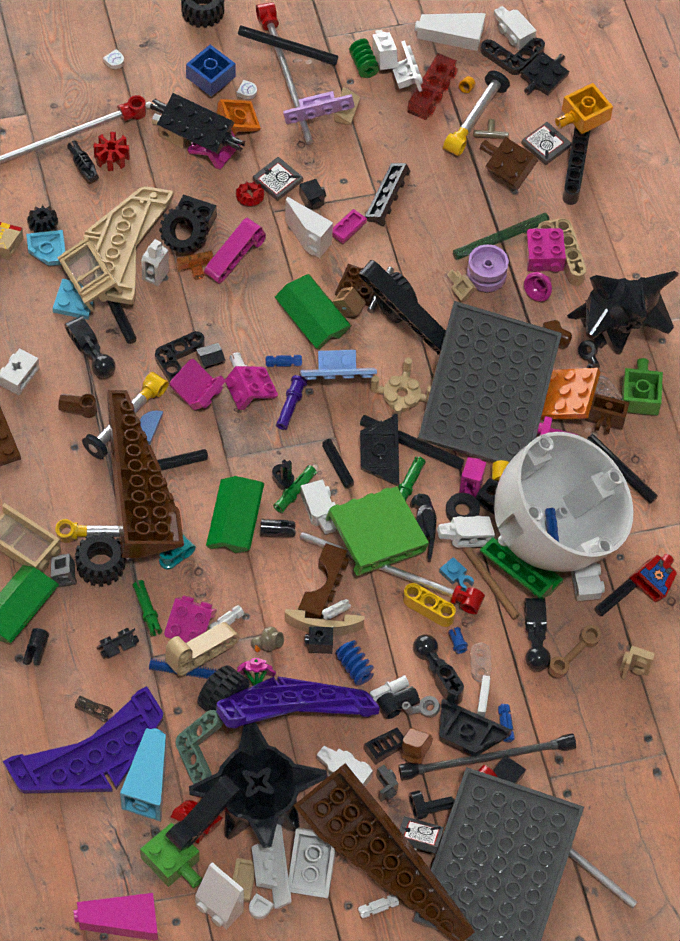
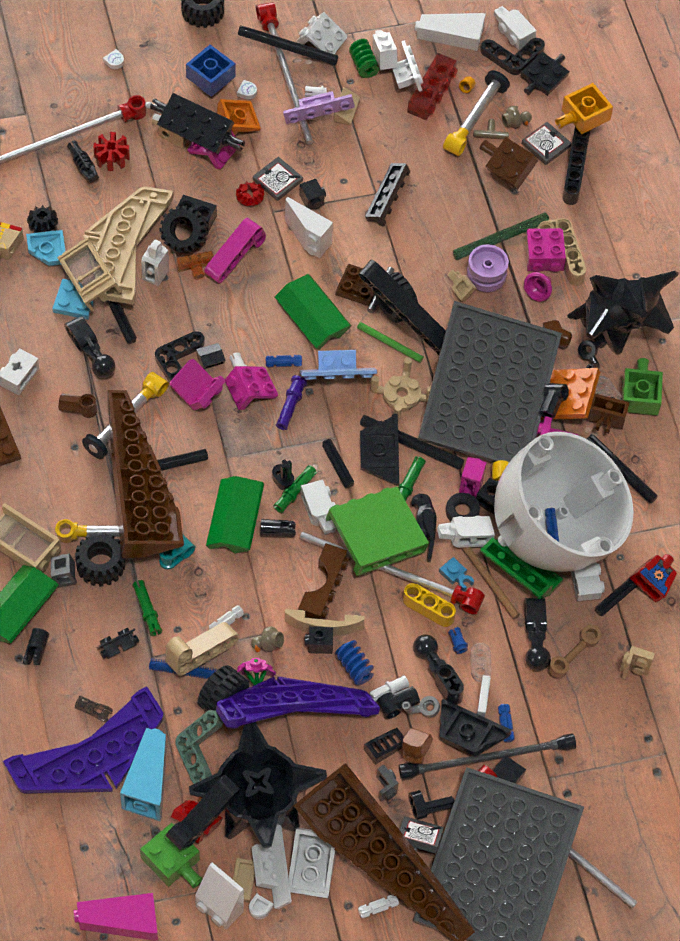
(150, 423): medium blue tile -> none
(188, 618): dark pink bracket -> none
(314, 91): none -> white pin
(323, 34): none -> white bracket
(334, 760): white hinge -> none
(336, 609): white axle -> none
(348, 226): dark pink plate -> none
(349, 302): medium nougat brick -> none
(390, 342): none -> bright green bar
(514, 119): none -> dark tan animal
(554, 395): none -> black piece

